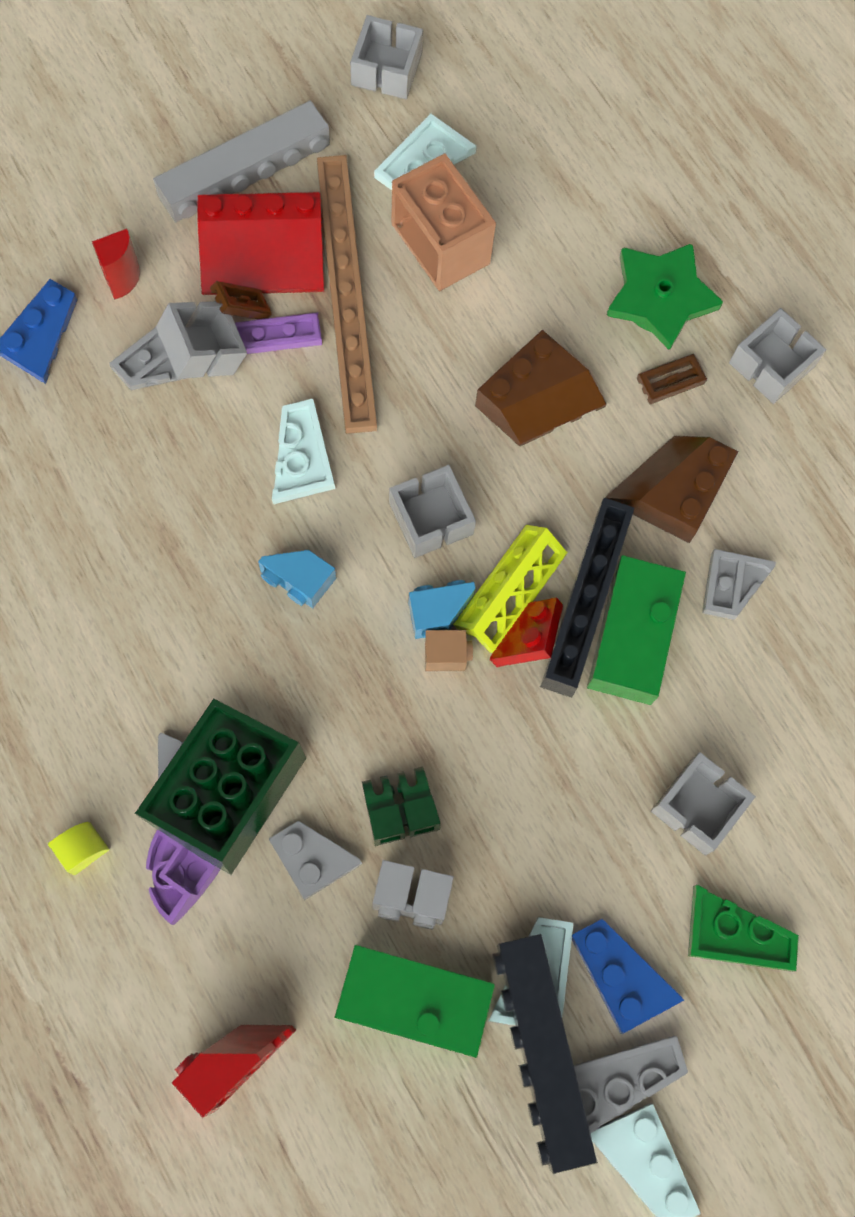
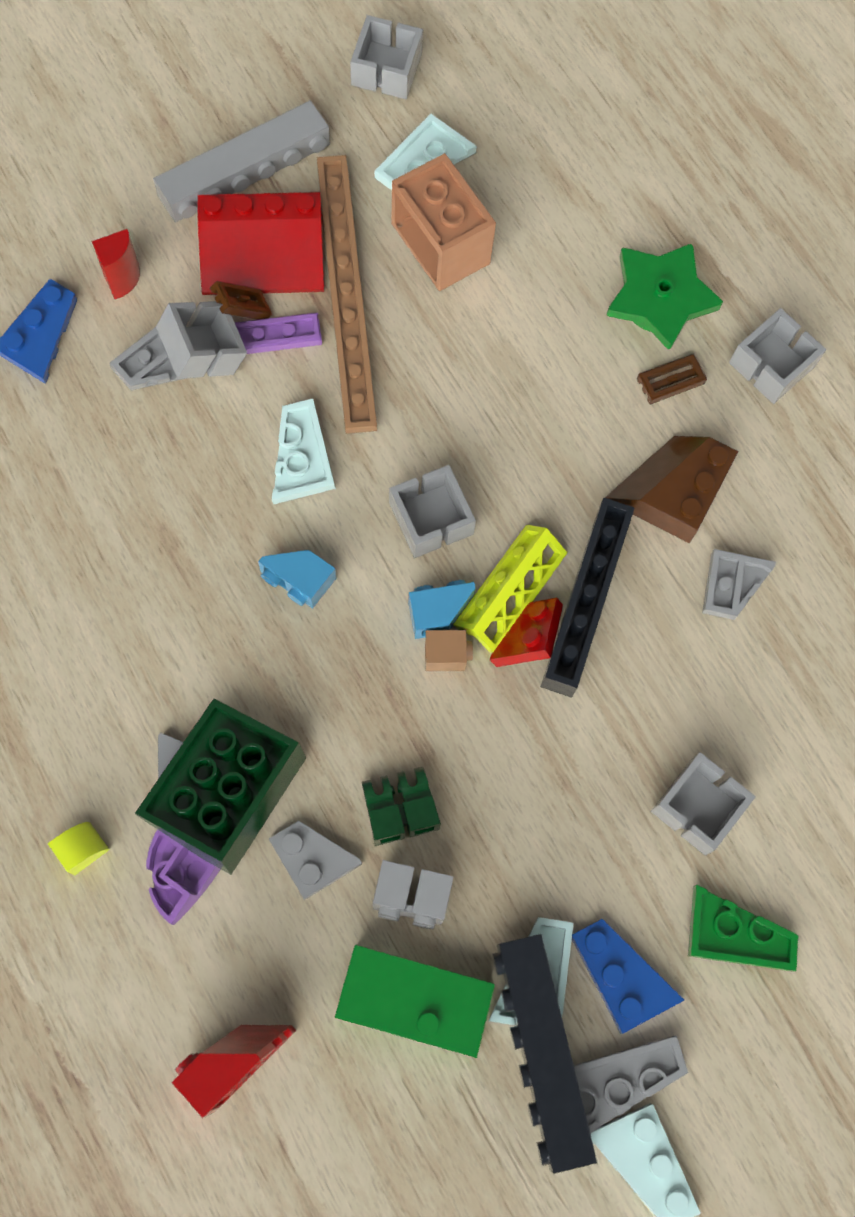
(538, 391): reddish brown wedge -> none
(636, 630): green brick -> none

